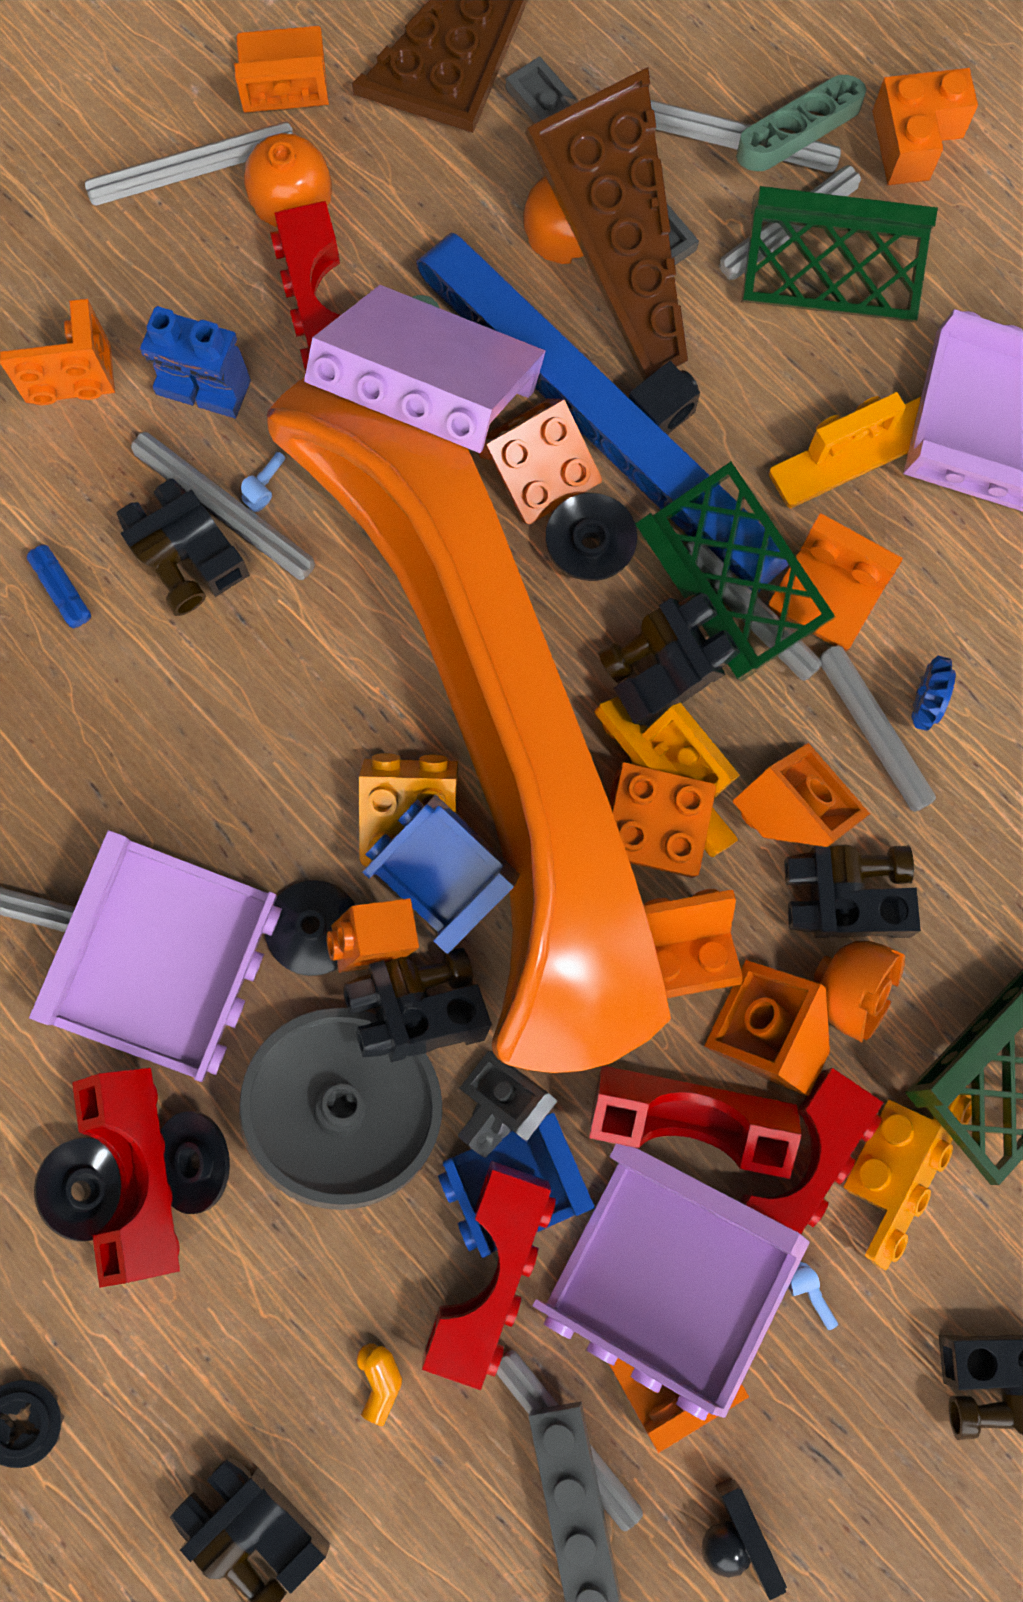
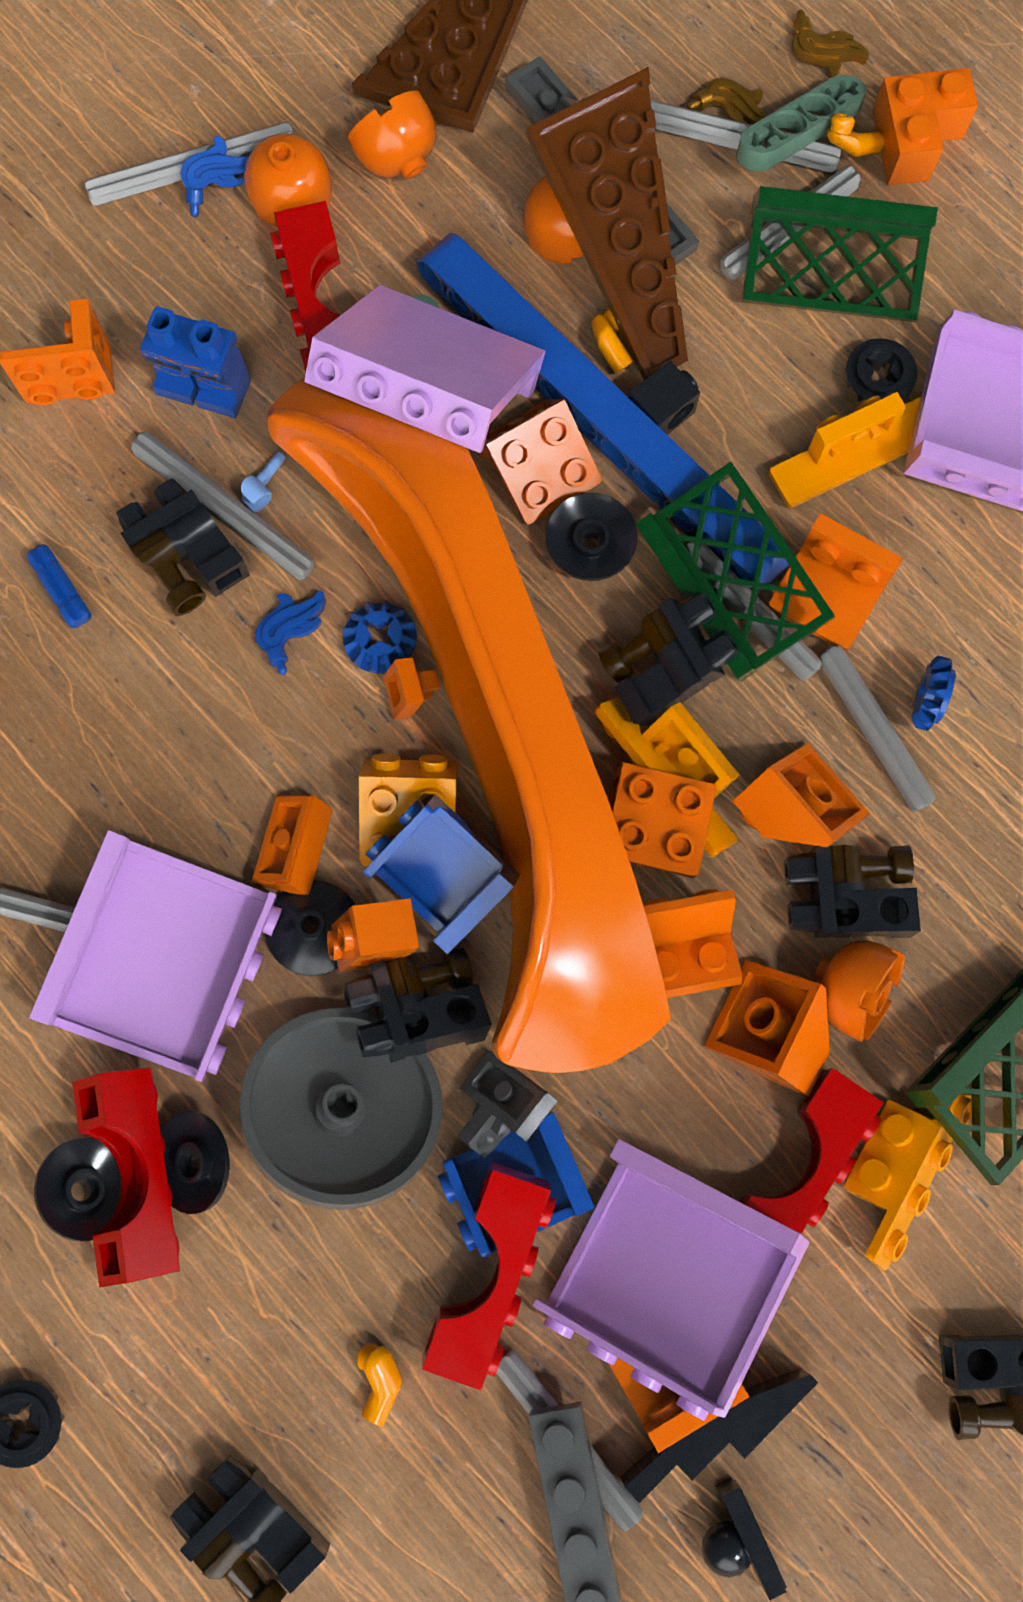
(210, 167): none -> blue piece
(281, 69): orange bracket -> none
(286, 623): none -> blue piece
(292, 844): none -> orange slope
(380, 656): none -> blue gear
(396, 138): none -> orange cylinder
(408, 688): none -> orange tile
(608, 343): none -> light orange arm
(736, 100): none -> pearl gold piece
(742, 1428): none -> black slope
(750, 1129): red arch -> none
(807, 1281): light blue hand -> none
(825, 49): none -> pearl gold piece
(851, 142): none -> light orange arm
(873, 356): none -> black gear

